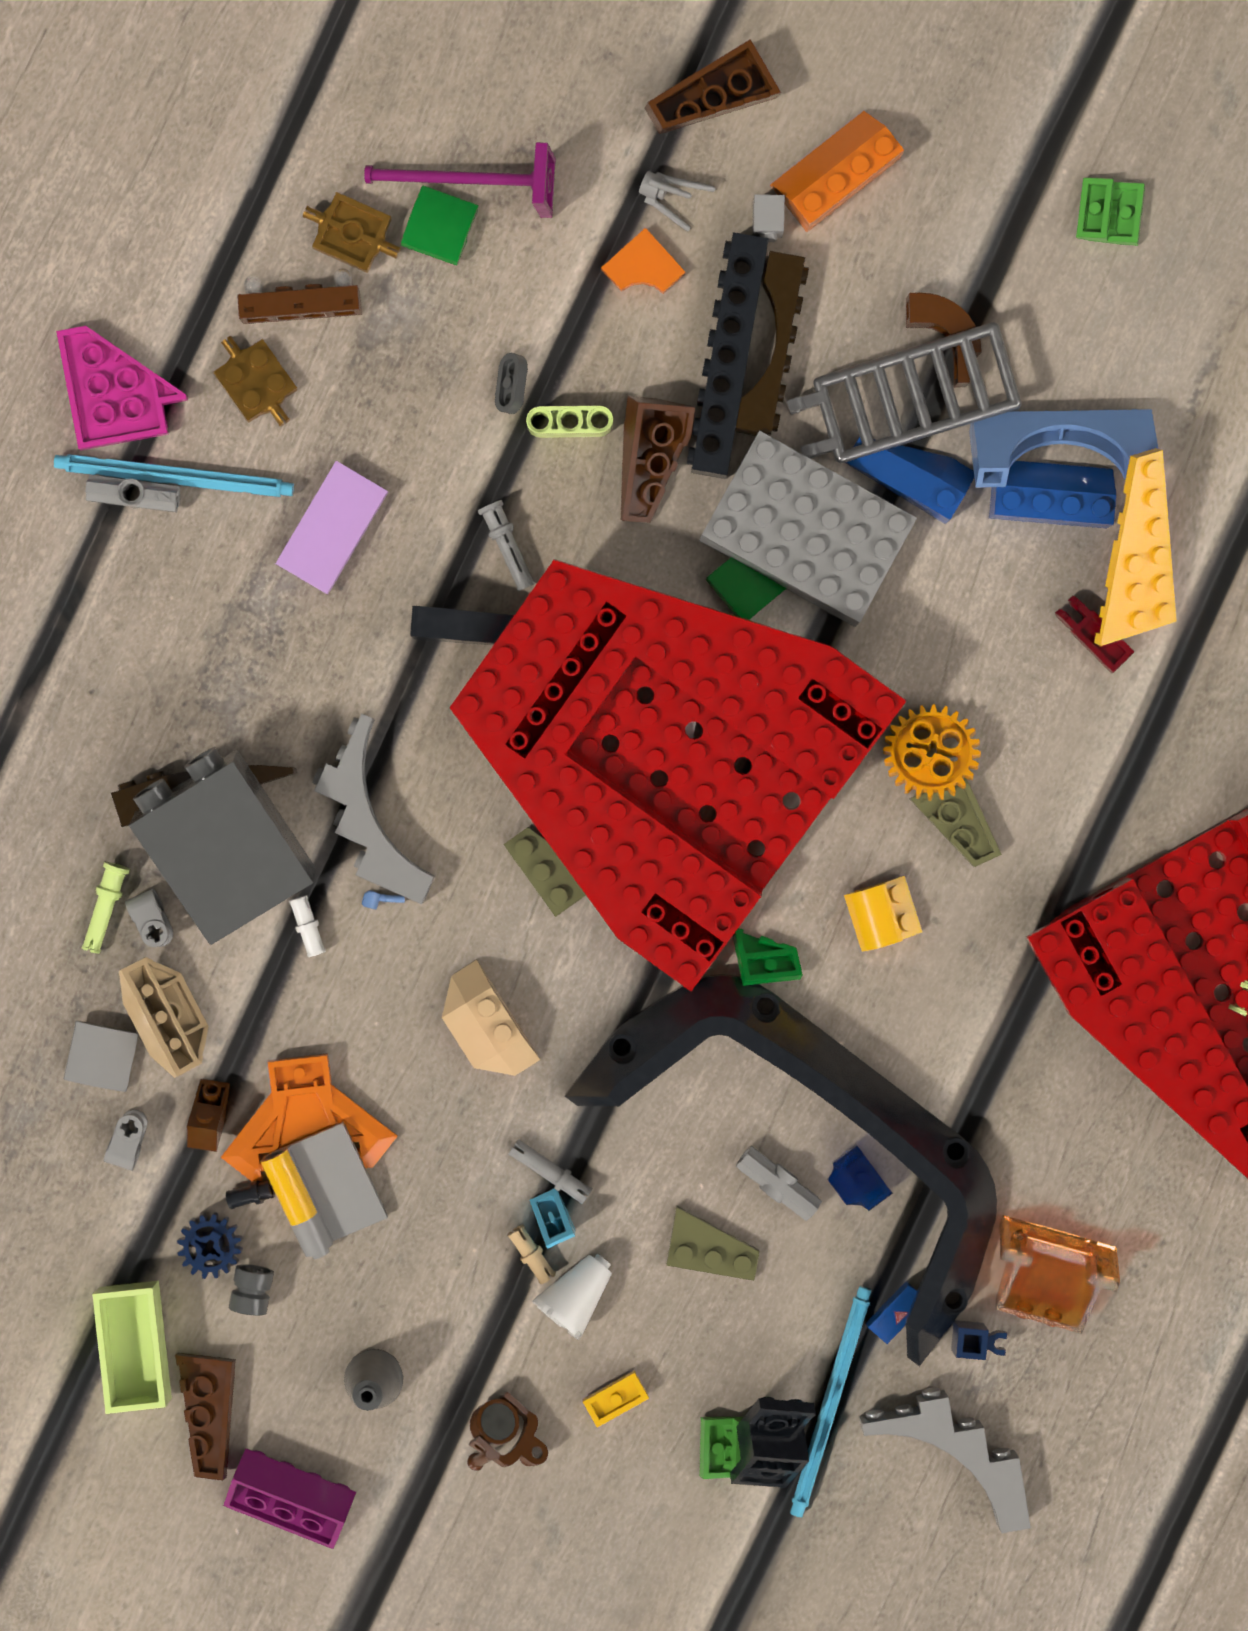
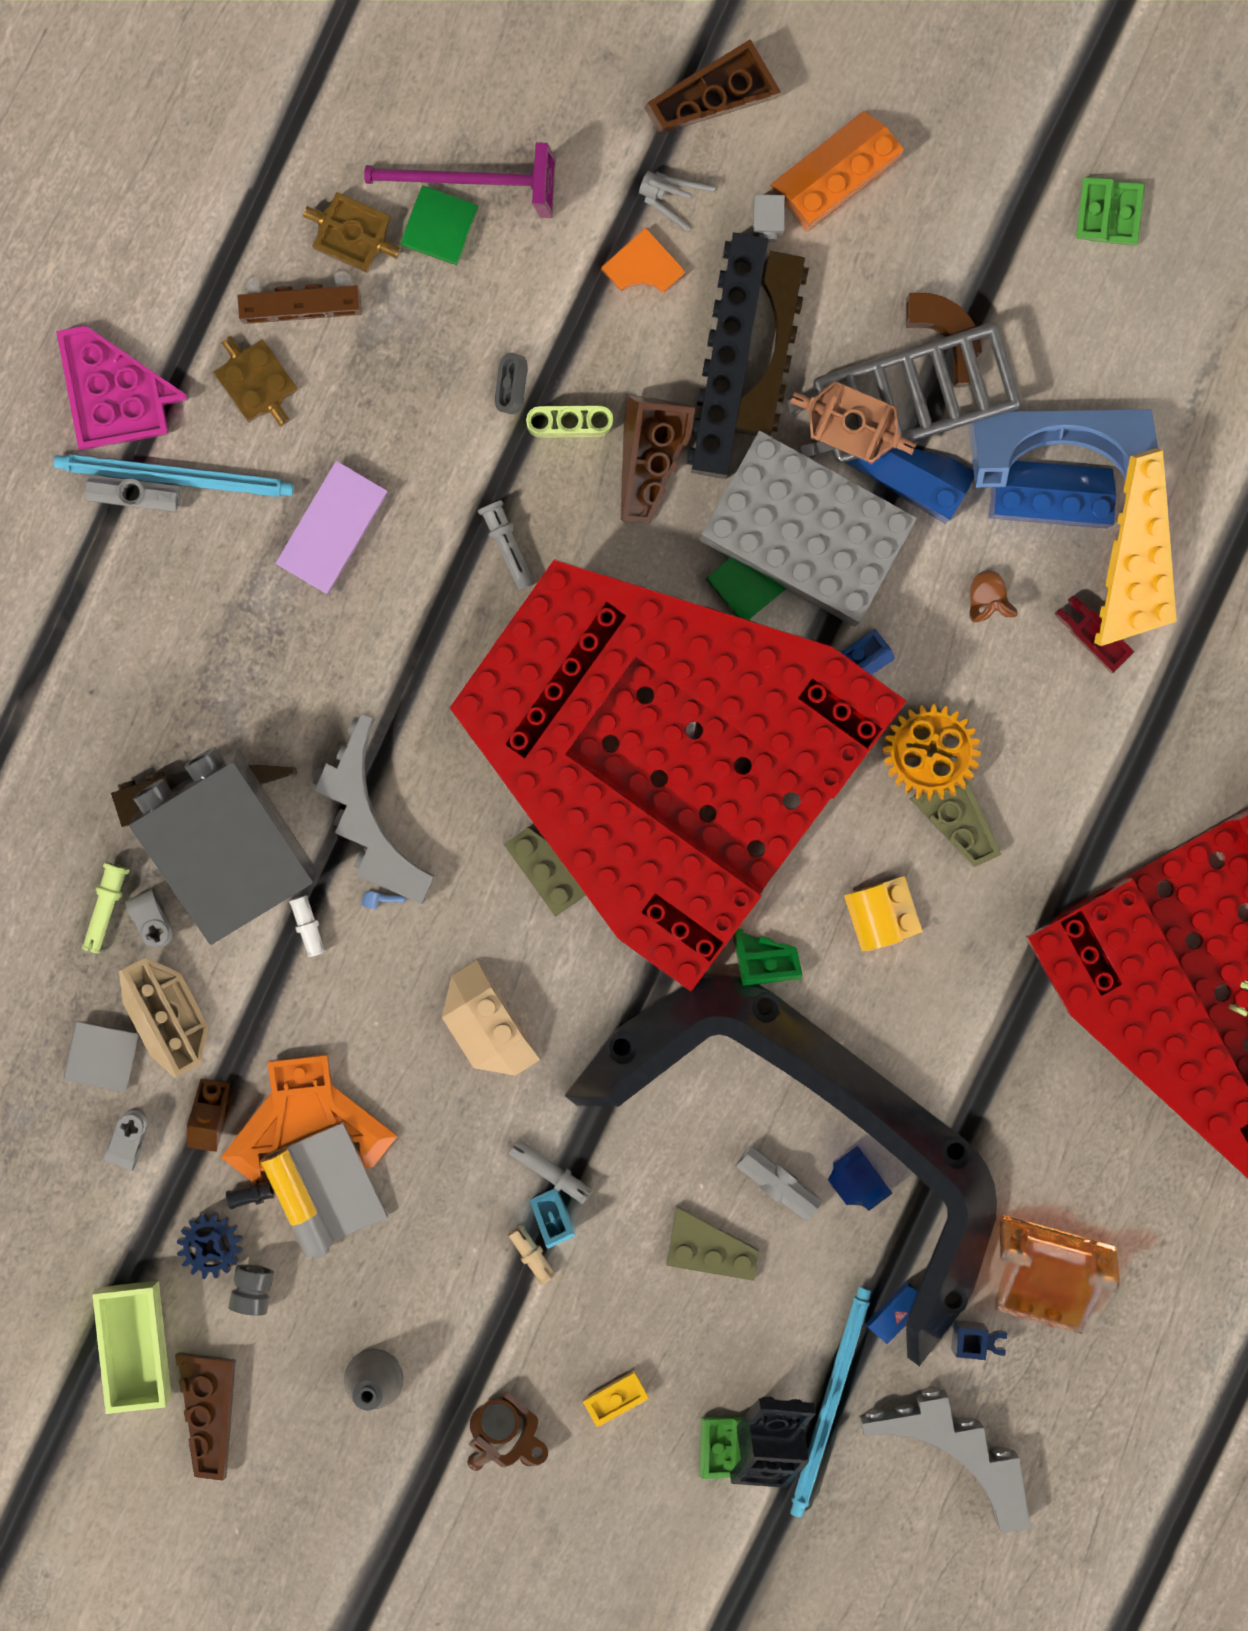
(289, 1498): magenta slope -> none
(457, 625): black slope -> none
(575, 1294): white cone -> none
(870, 652): none -> blue slope
(871, 440): none -> nougat plate
(990, 591): none -> dark orange piece

